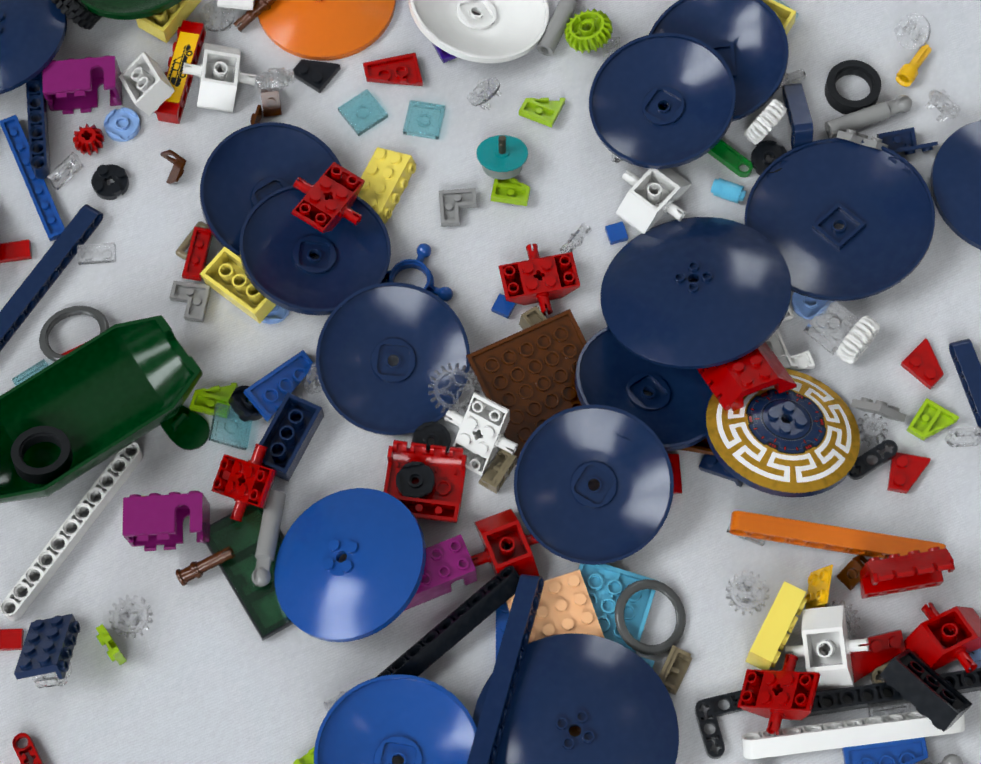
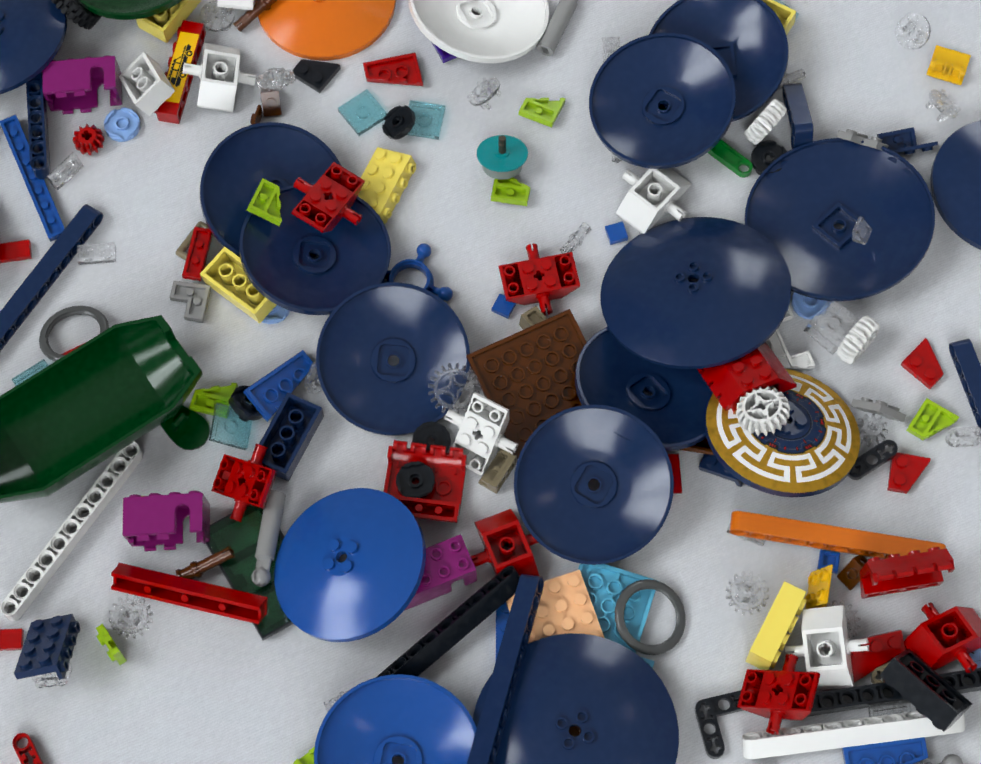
(34, 436): black tyre -> none
(107, 172): black plate -> none
(177, 169): reddish brown bracket -> none
(189, 593): none -> red tile
(267, 202): none -> lime wing
(398, 122): none -> black plate
(452, 201): light grey plate -> none
(588, 31): lime gear -> none
(675, 669): dark tan hinge -> none
(728, 190): medium azure head -> none
(763, 411): none -> white gear
(827, 558): none -> blue tile
(857, 68): black tyre -> none
(861, 231): none -> clear slope
(868, 115): light grey piece -> none
(909, 72): yellow piece -> none
(948, 65): none -> yellow hinge

